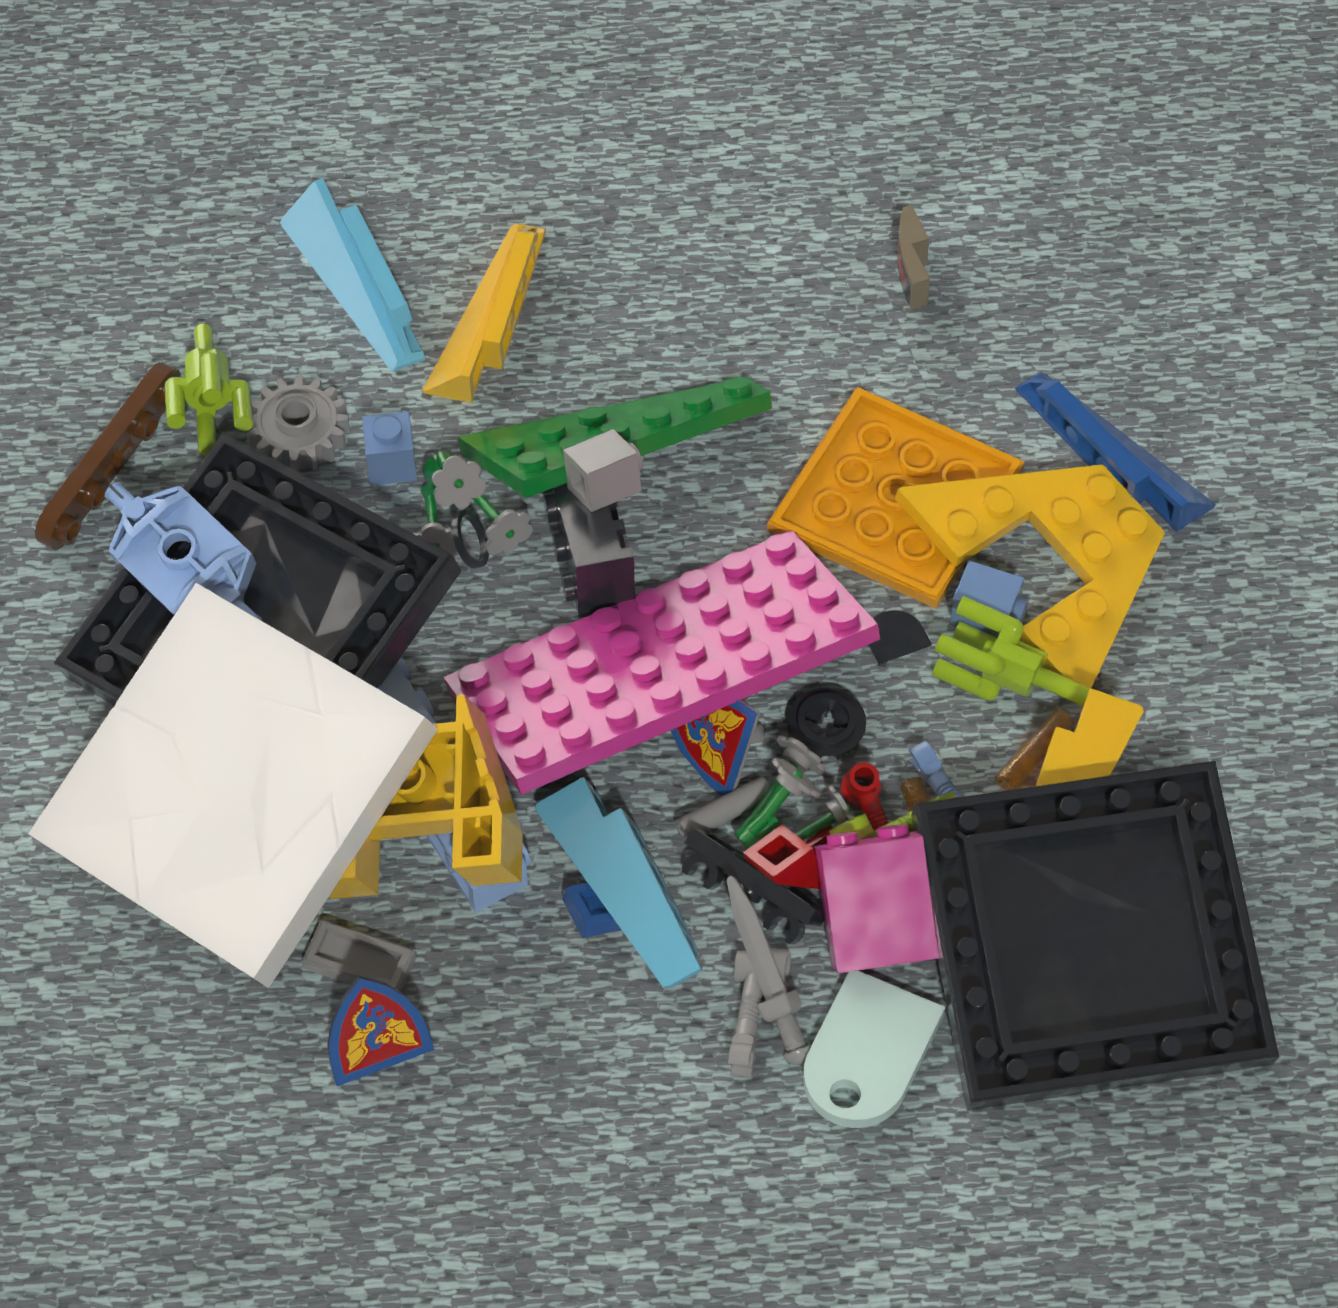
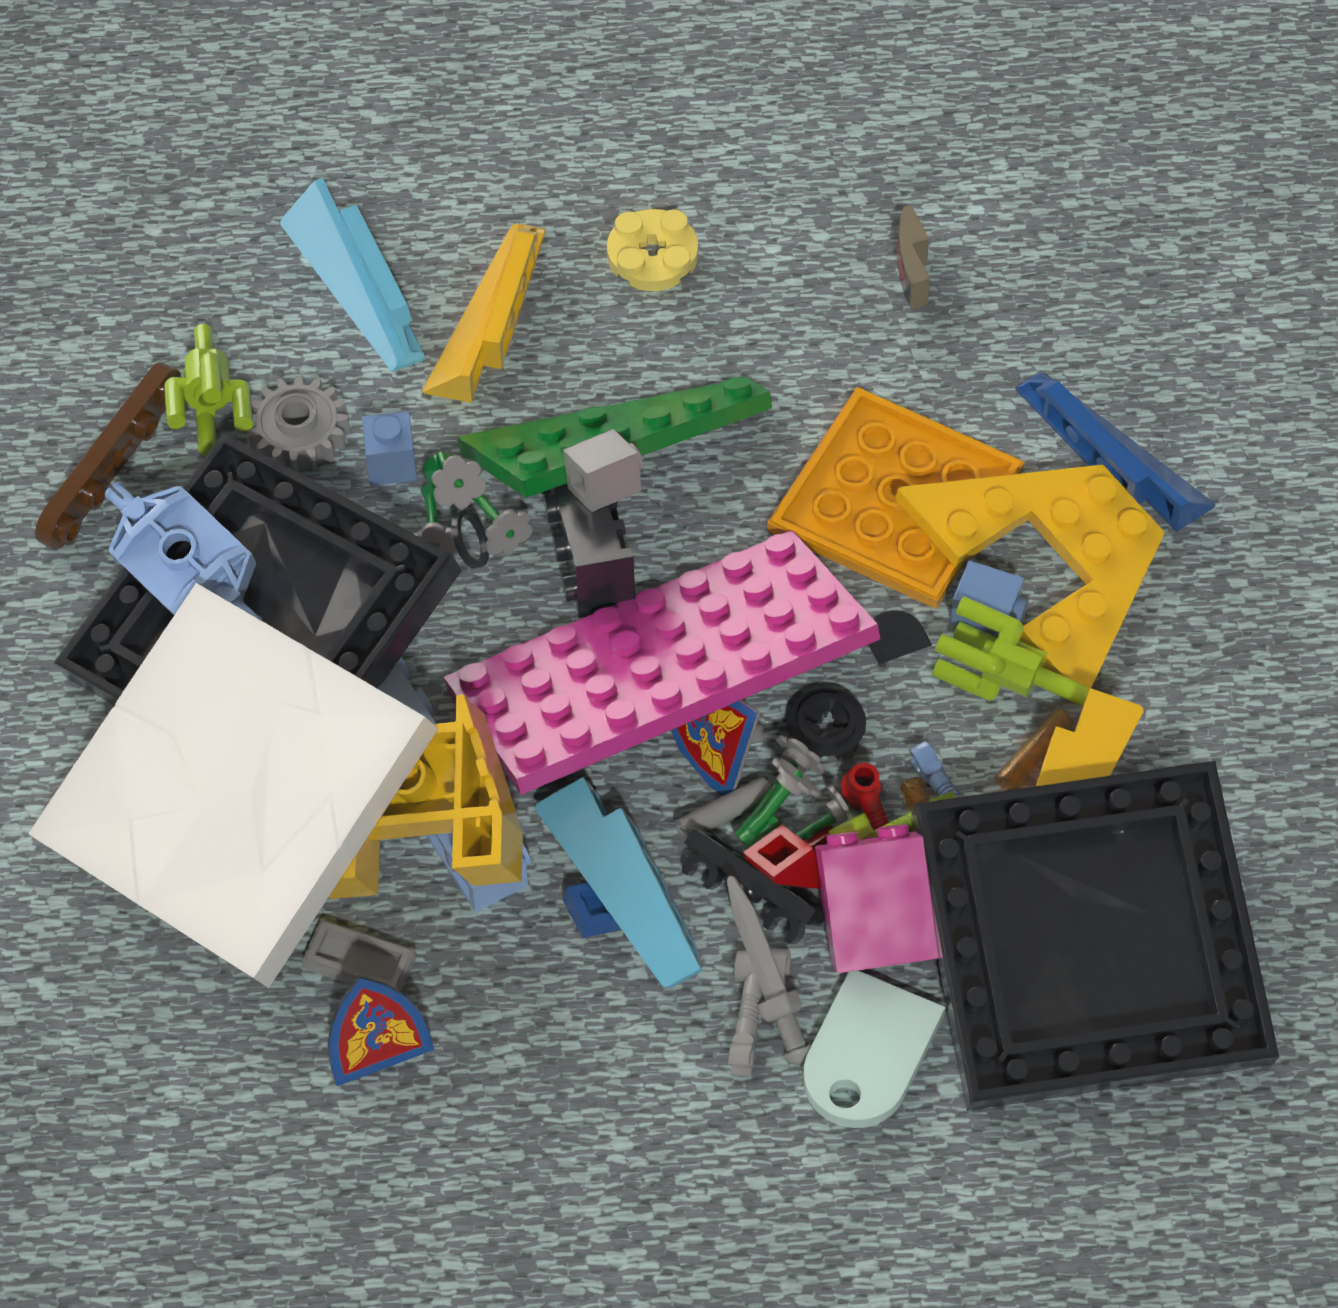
(647, 227): none -> light yellow plate

